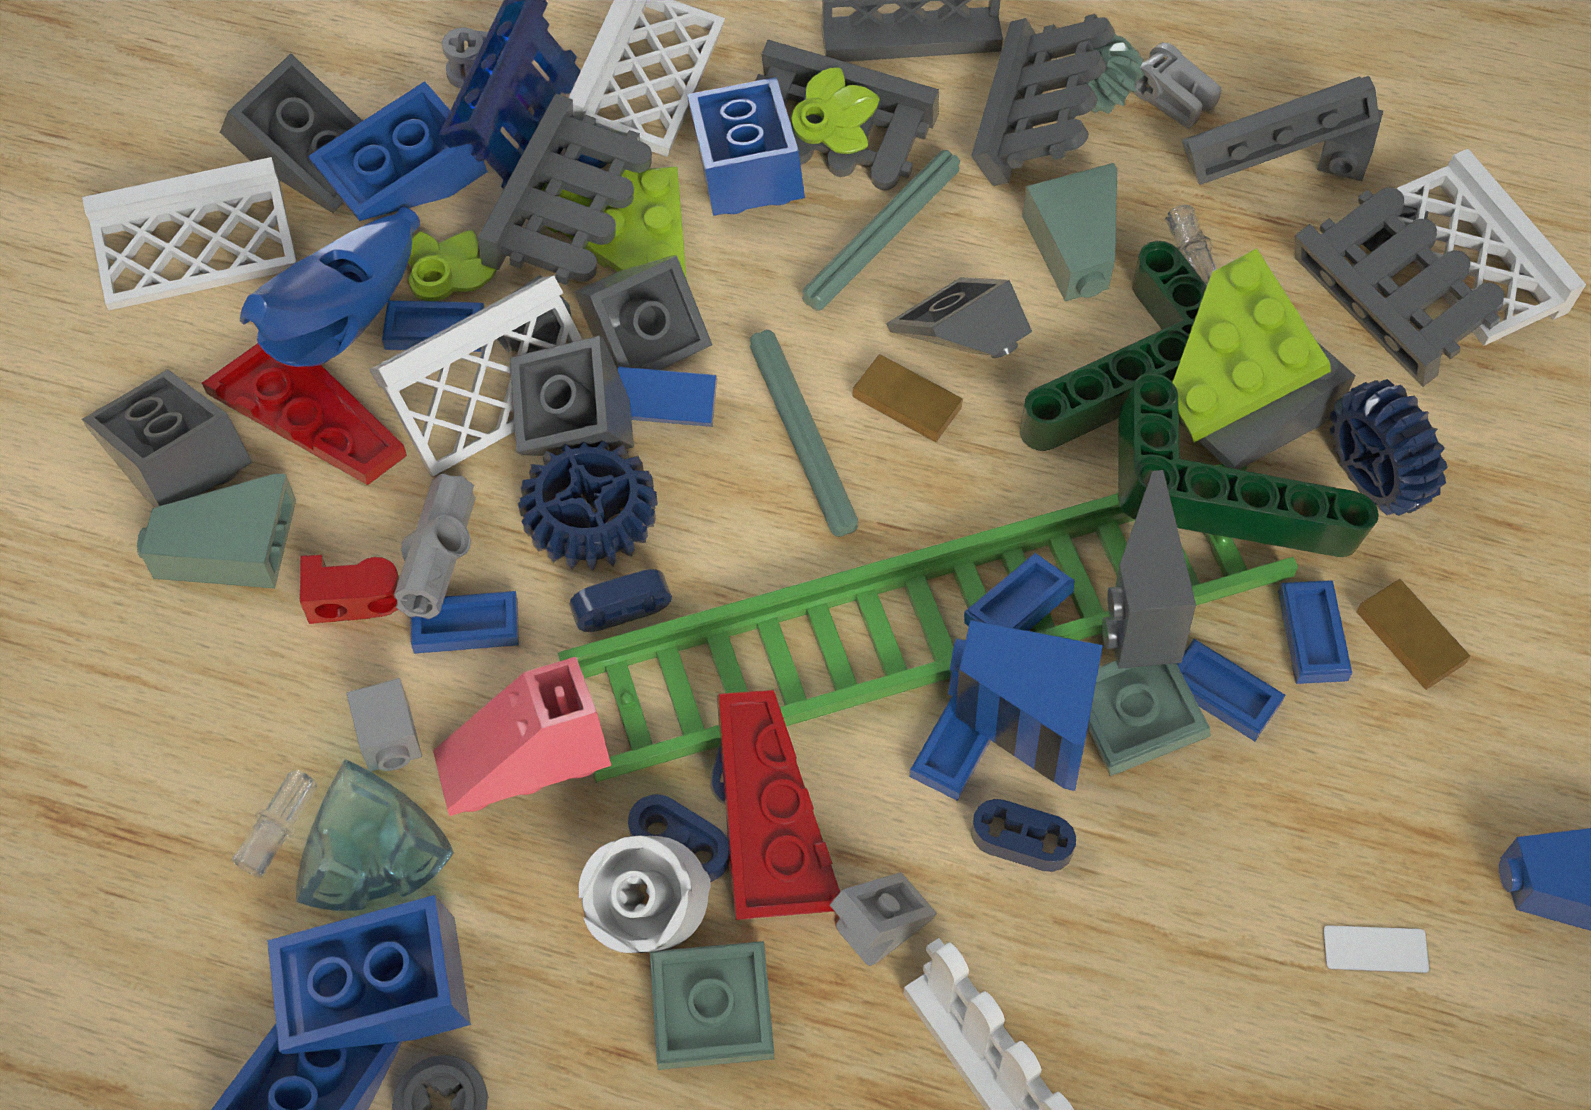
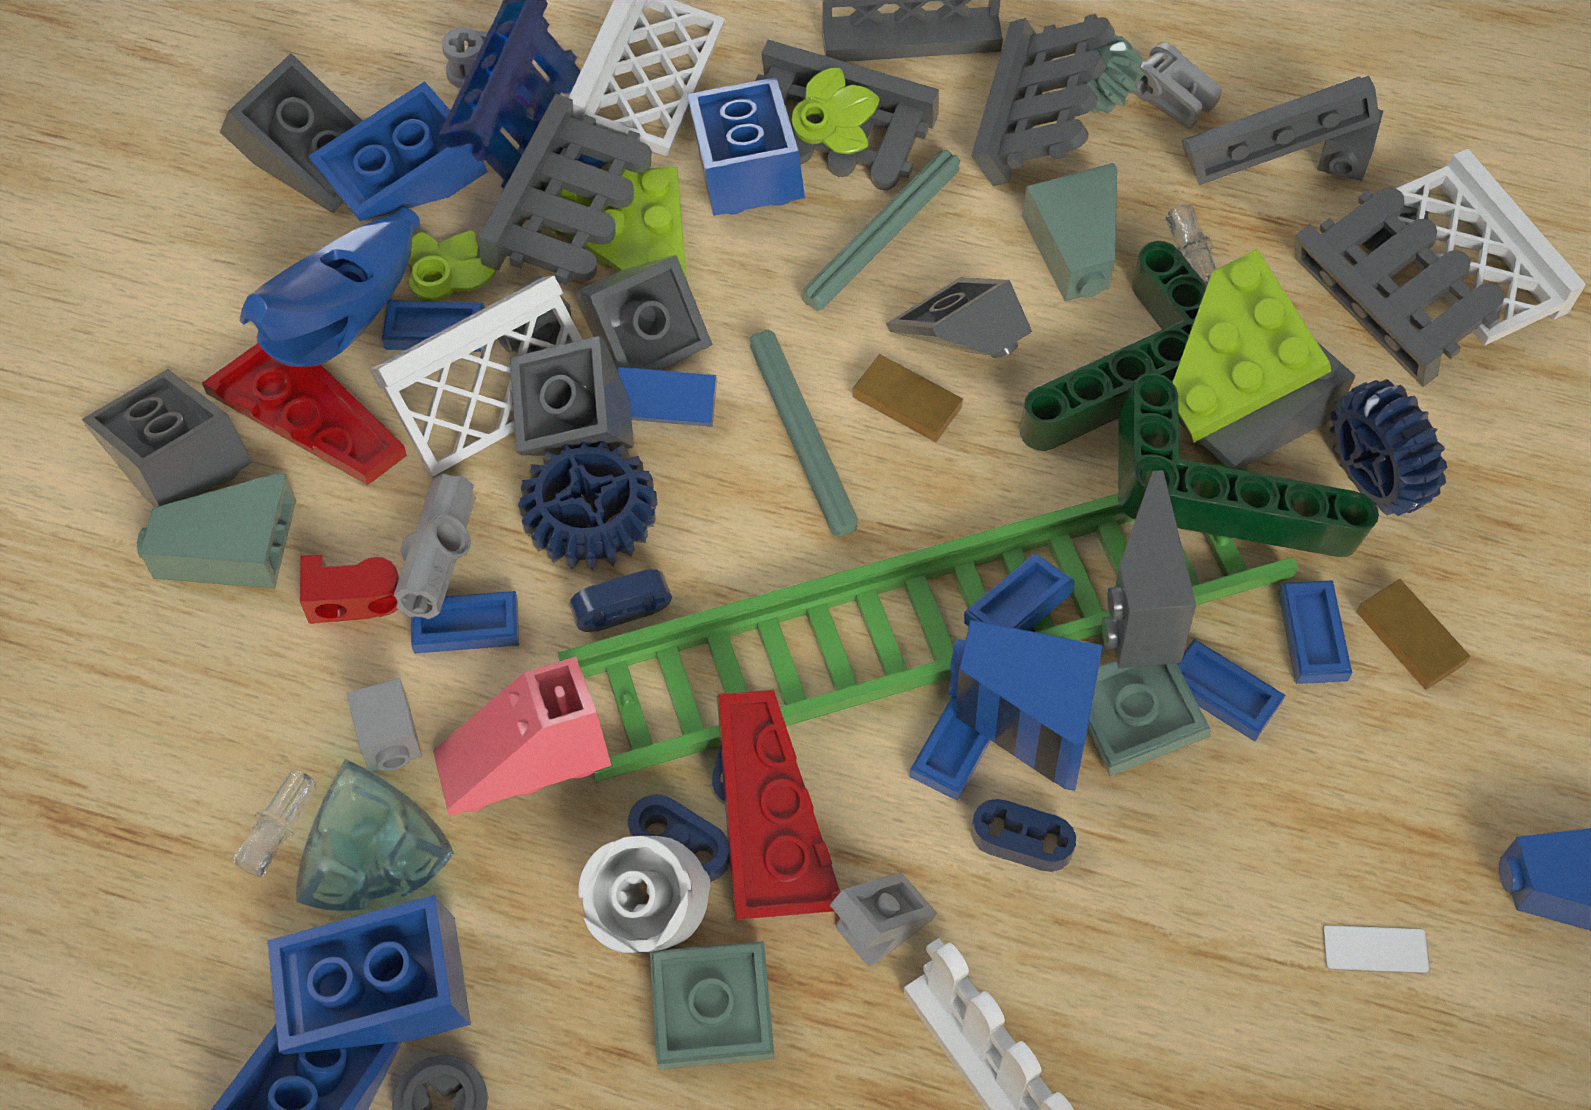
(192, 198): white fence -> none

